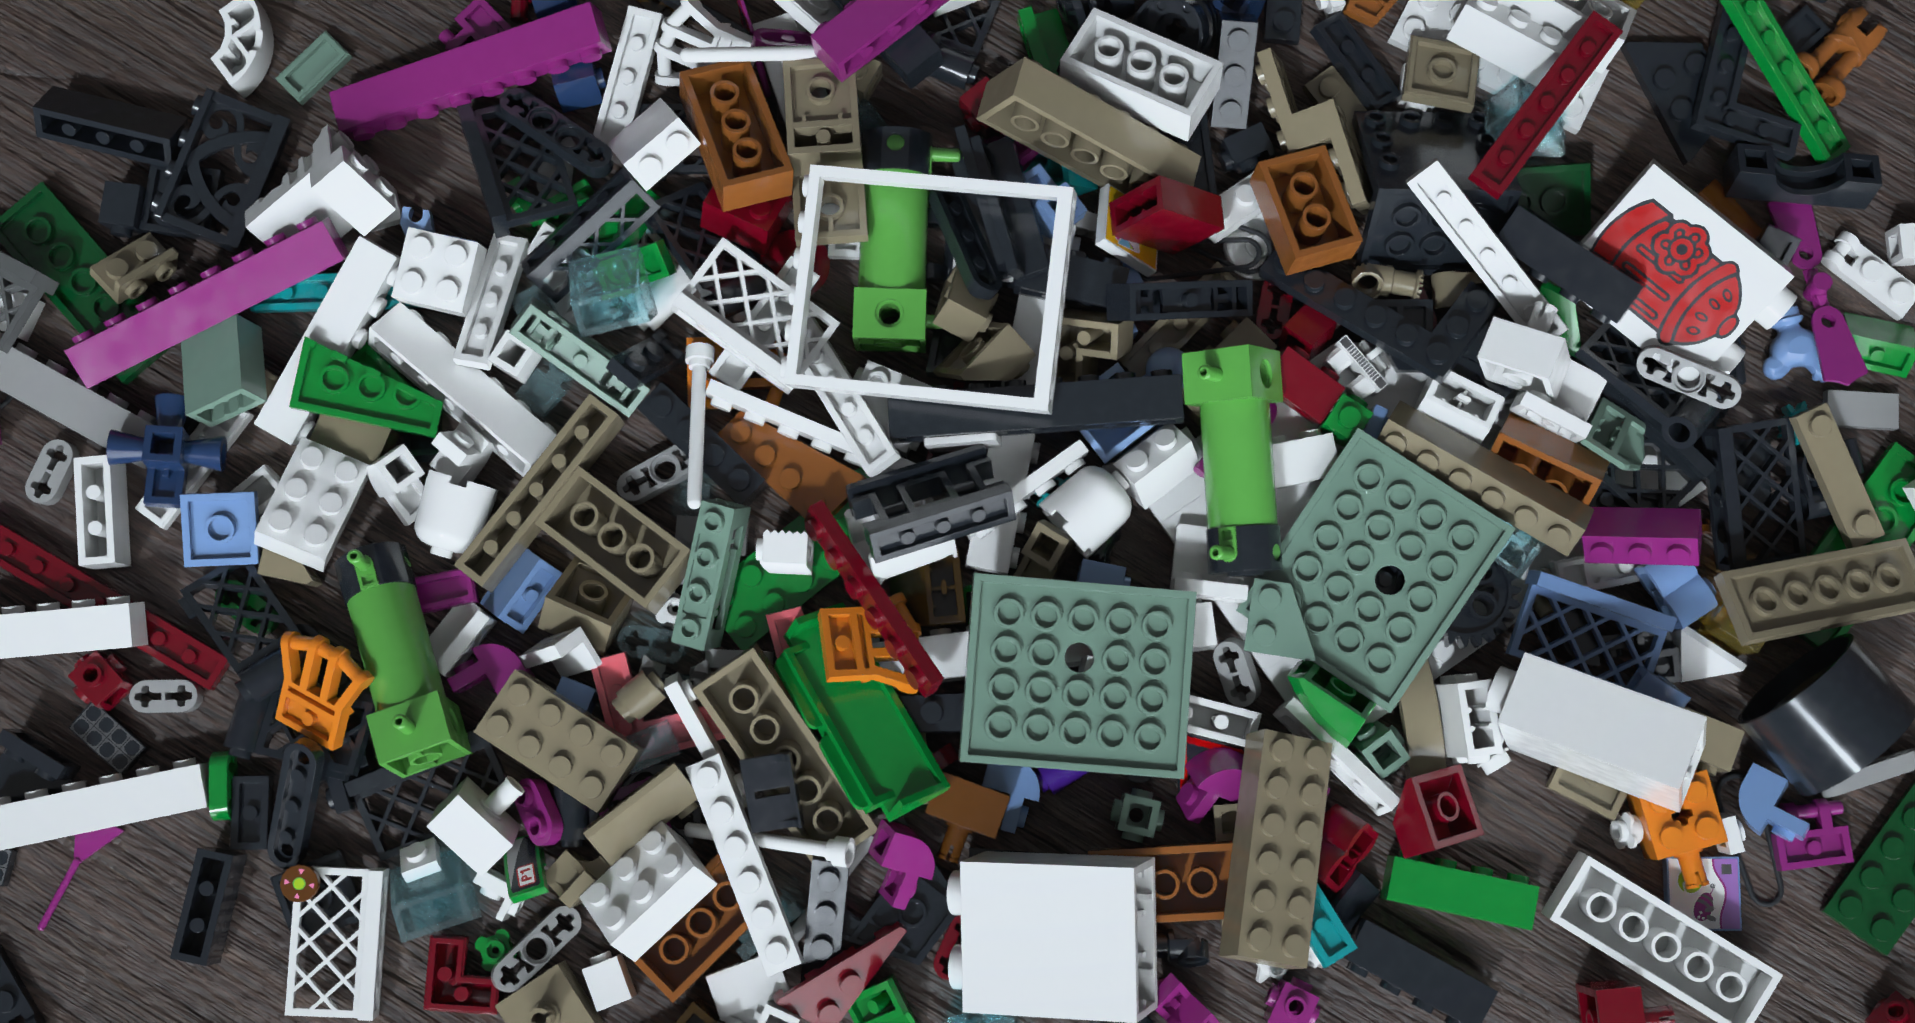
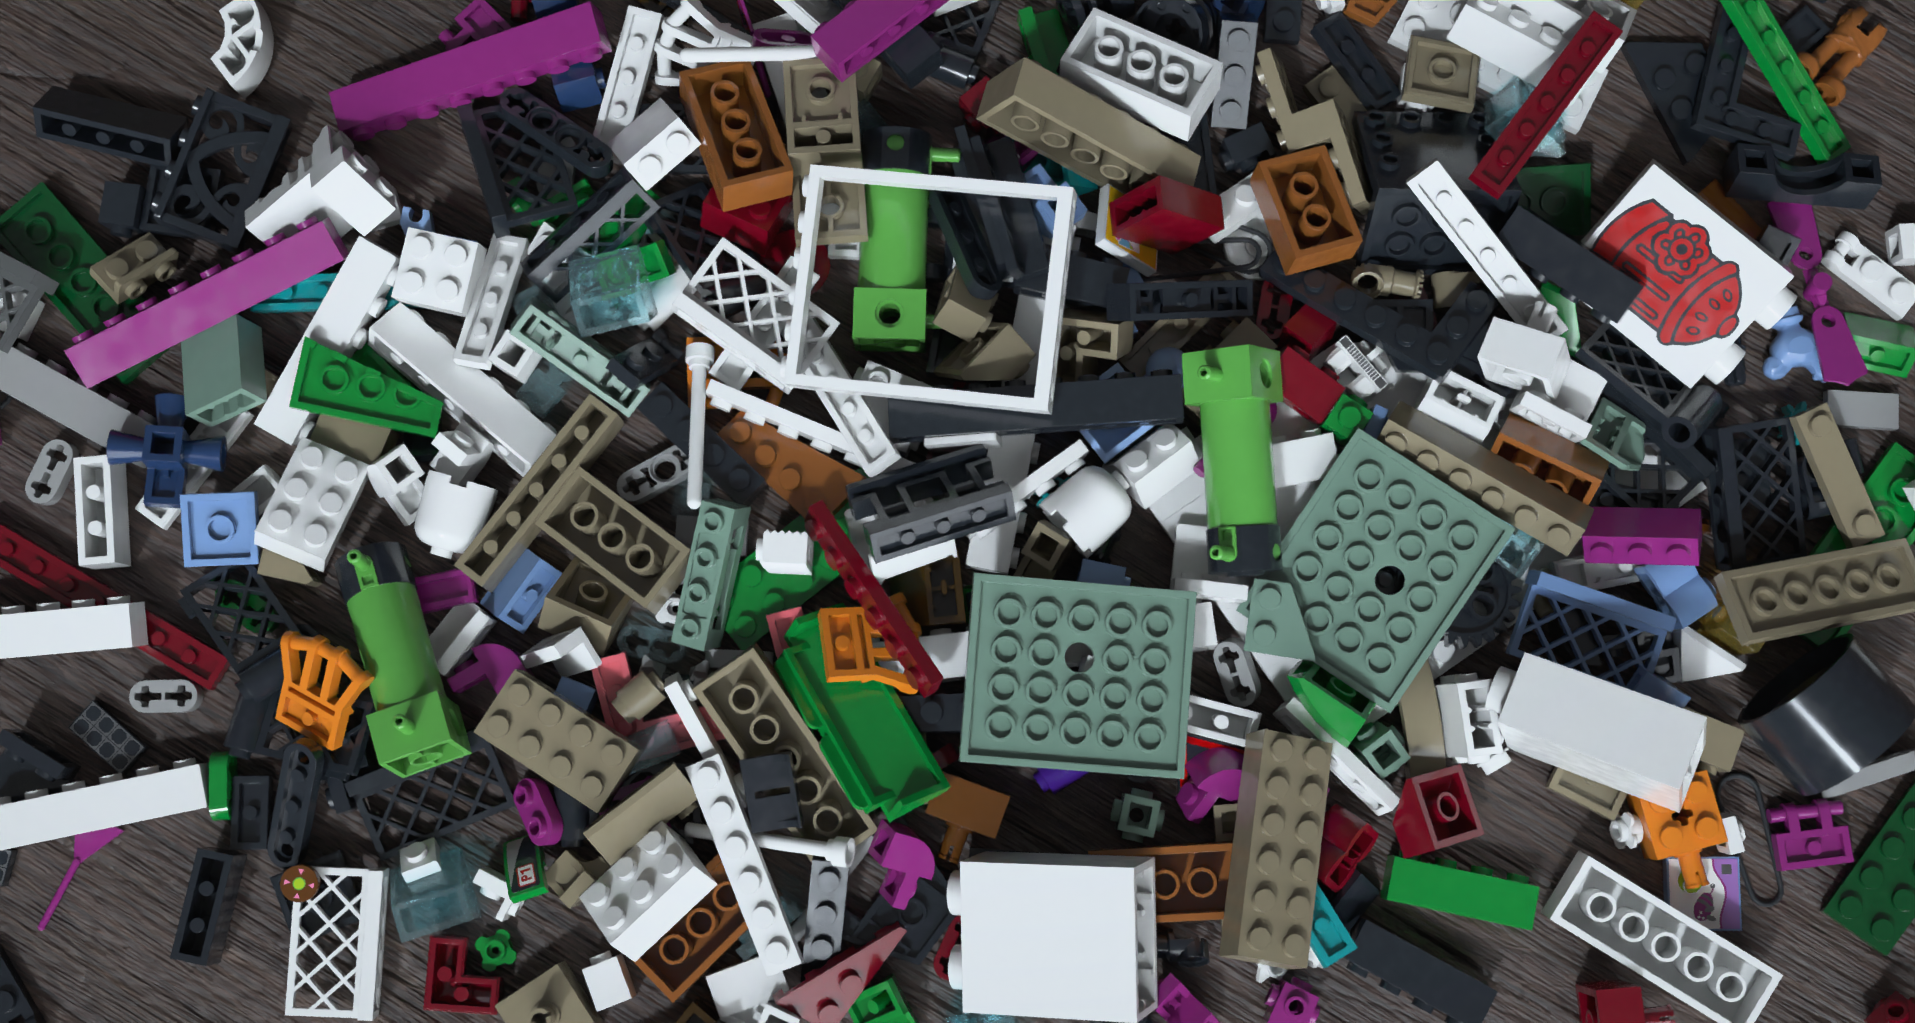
(101, 680): dark red brick -> none
(313, 67): sand green tile -> none
(477, 823): white brick -> none
(522, 975): light grey beam -> none
(1019, 784): medium blue brick -> none
(1718, 379): light grey beam -> none
(1759, 801): medium blue brick -> none

